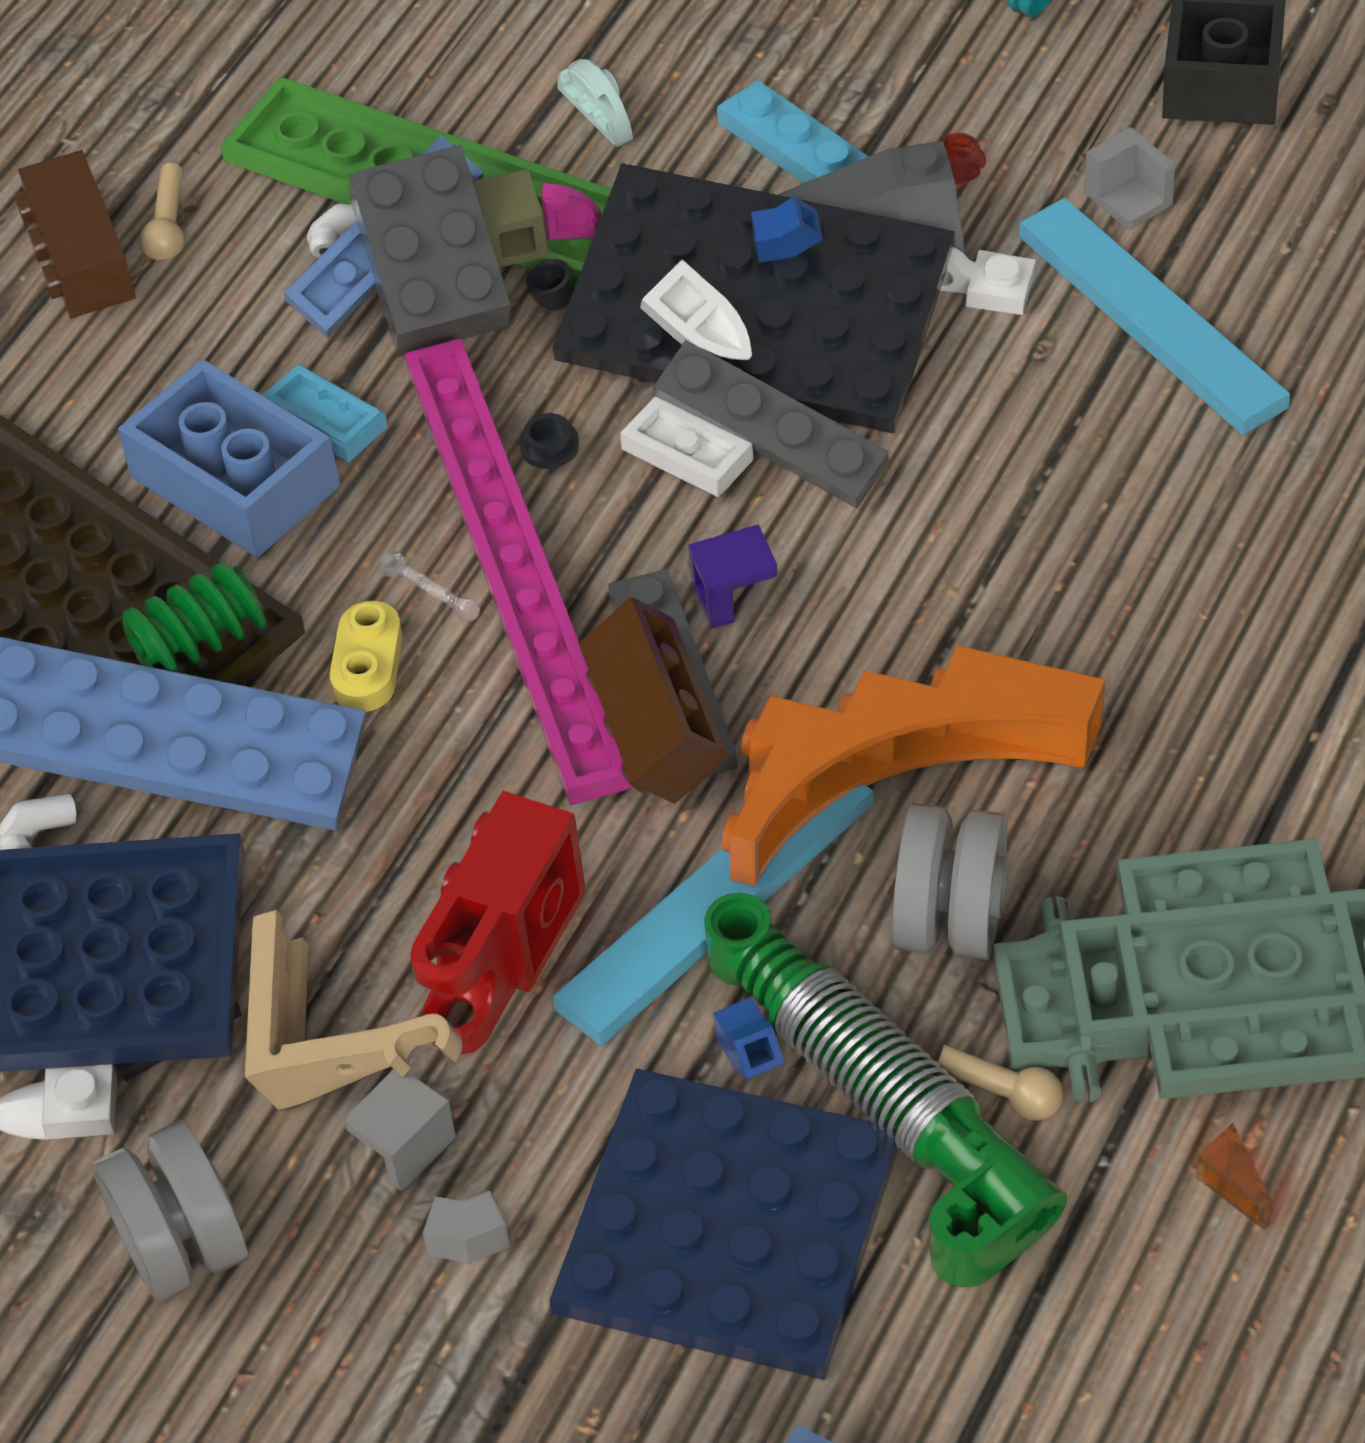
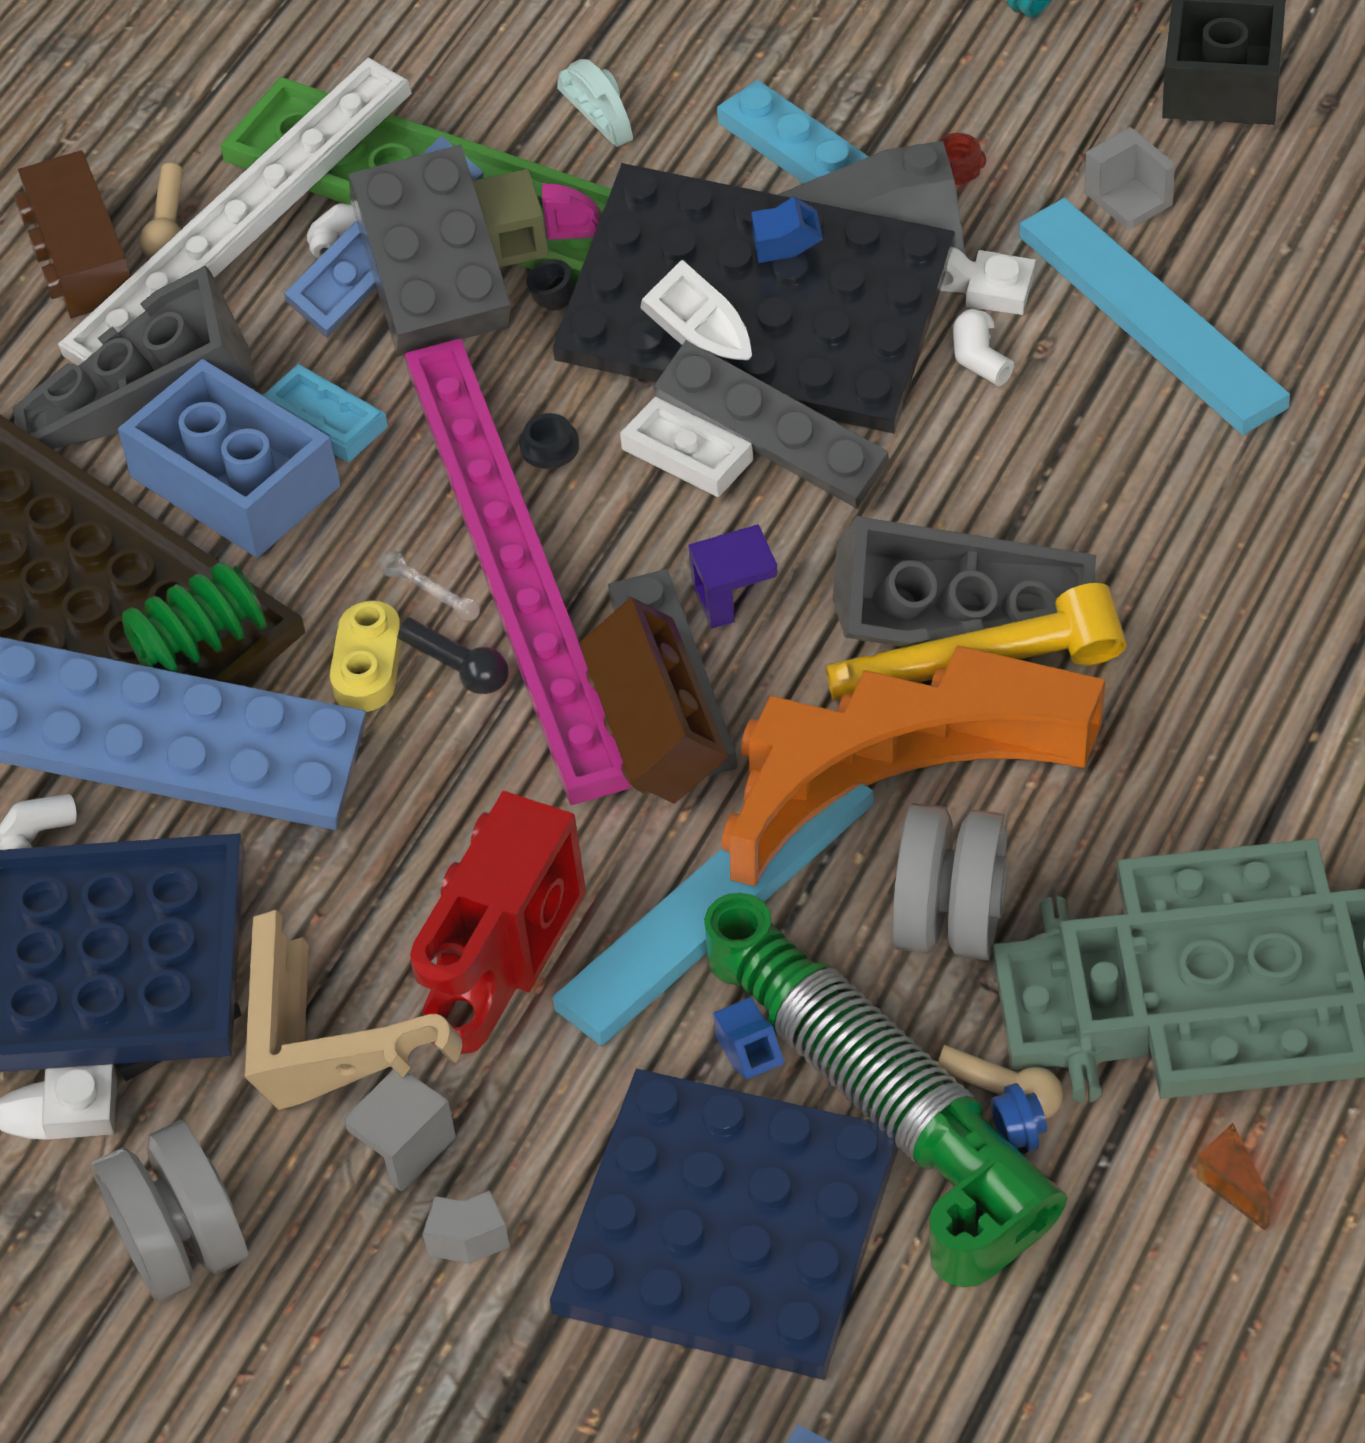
(134, 366): none -> dark grey wedge
(253, 198): none -> white tile
(479, 669): none -> black bar
(931, 584): none -> dark grey wedge
(973, 350): none -> white arm
(1019, 1117): none -> blue plate
(1083, 624): none -> yellow piece

